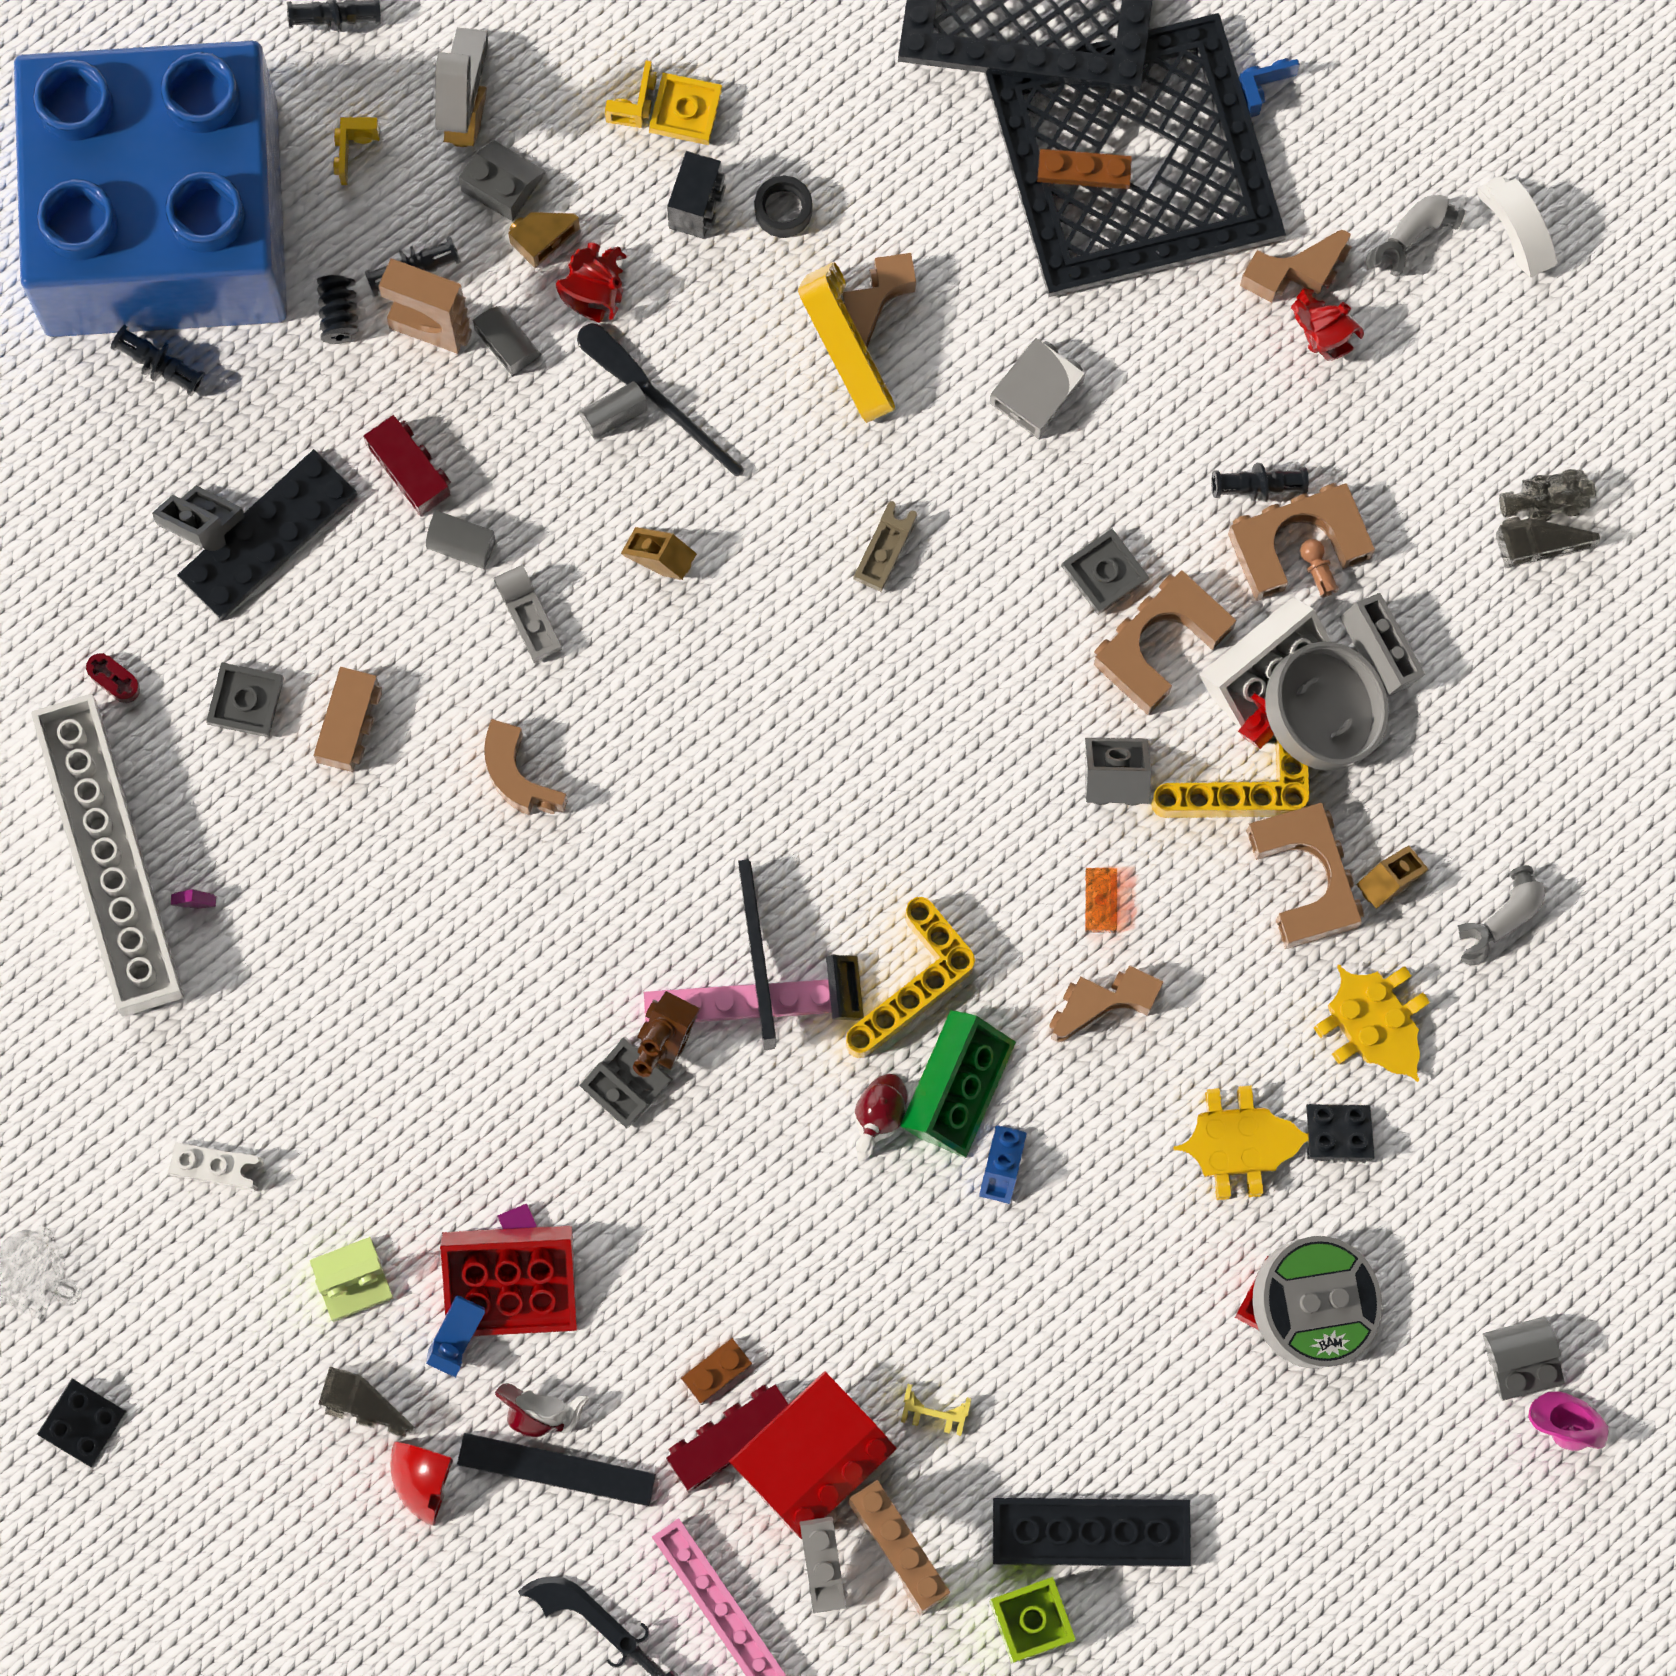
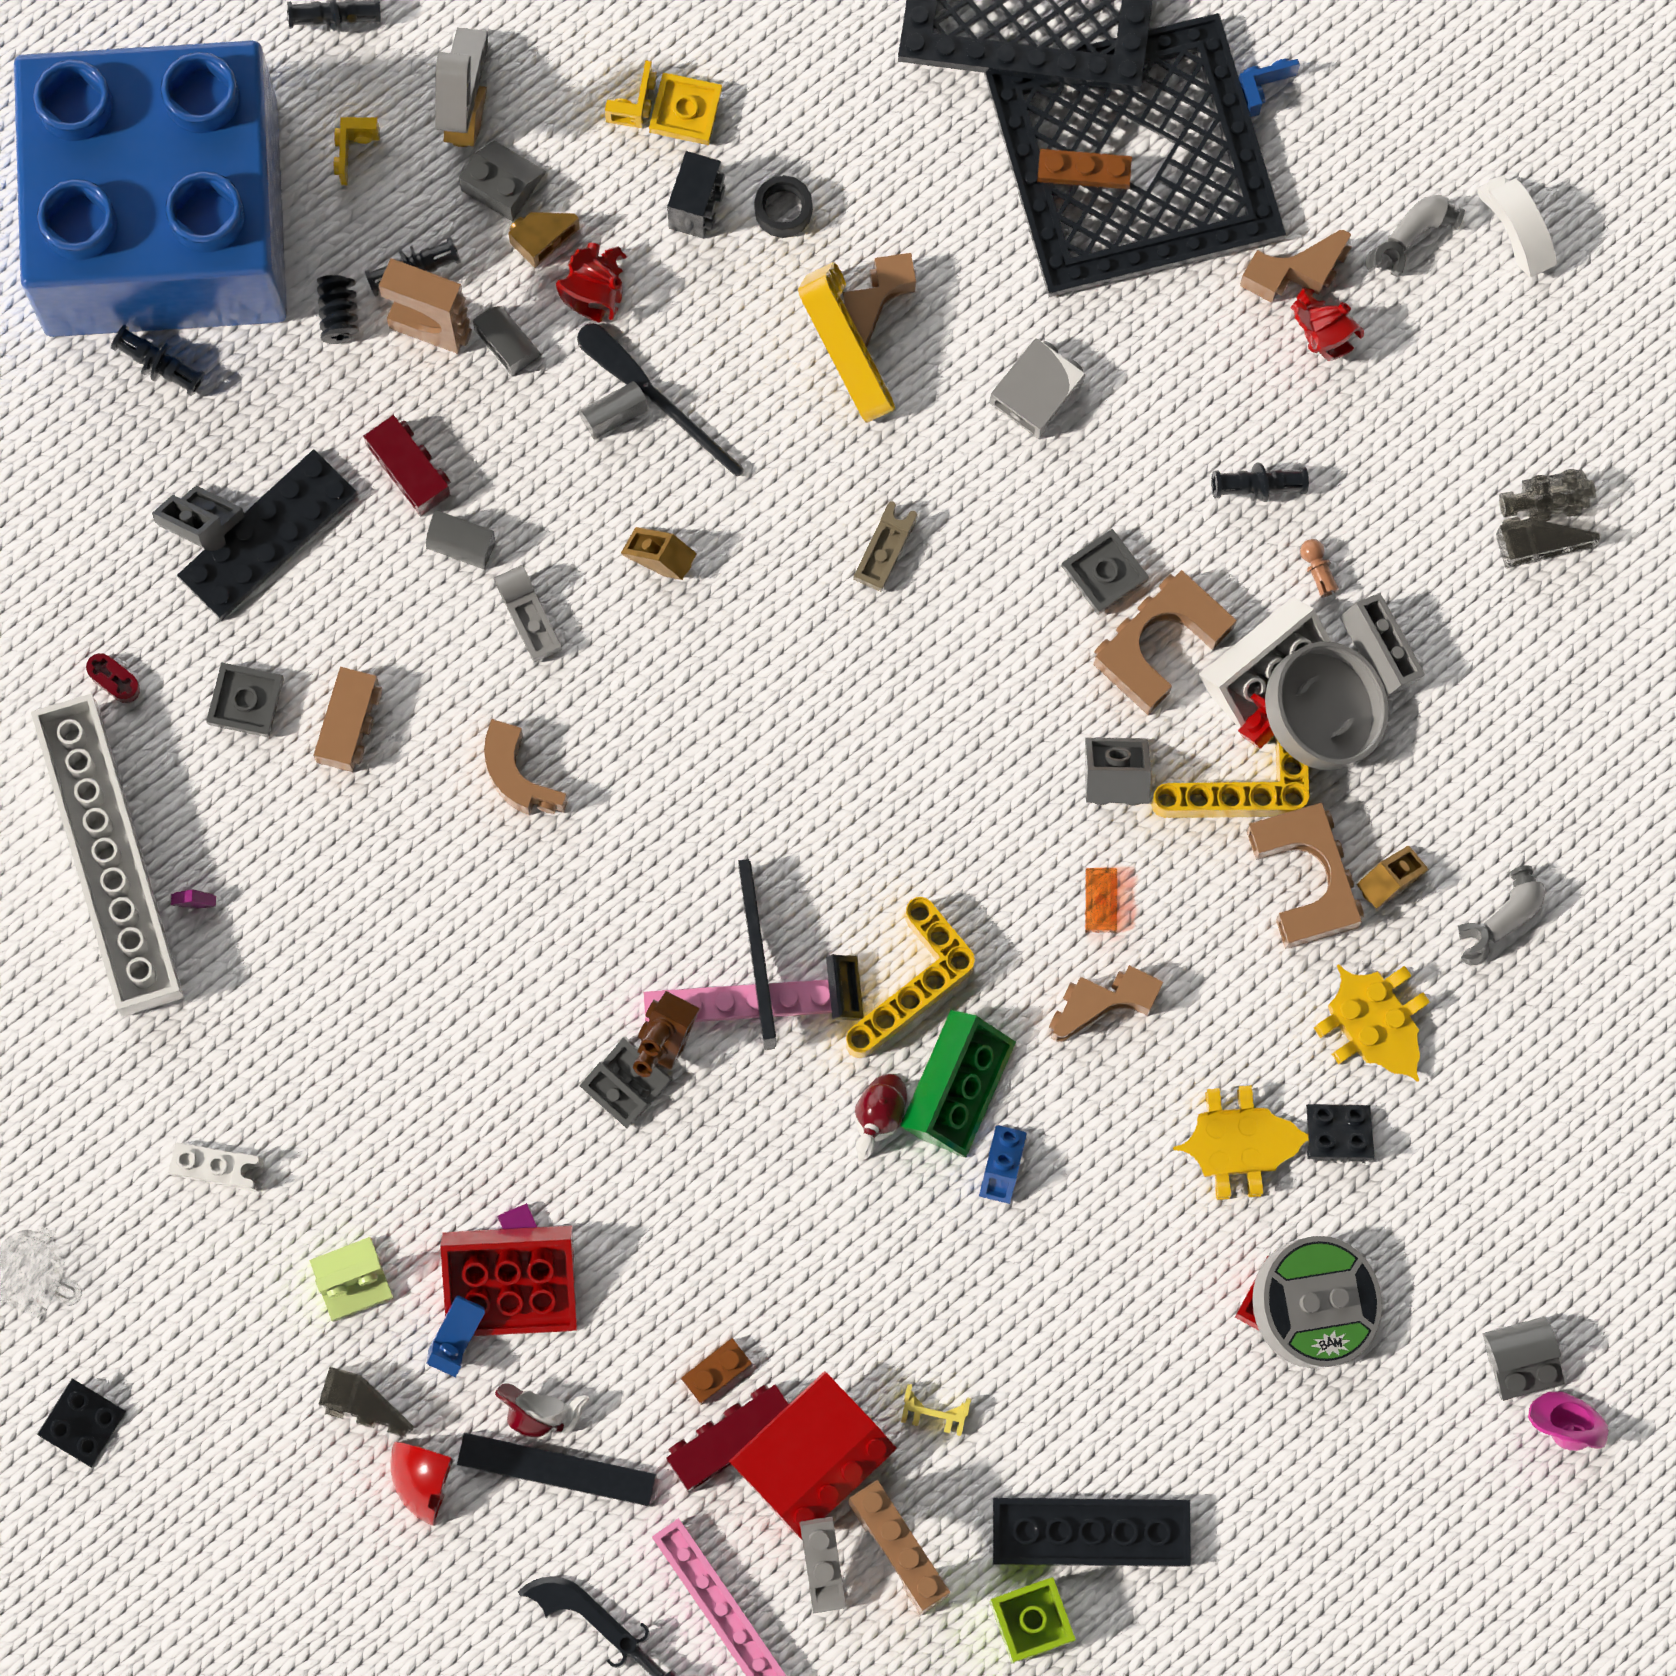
(1330, 510): medium nougat arch -> none

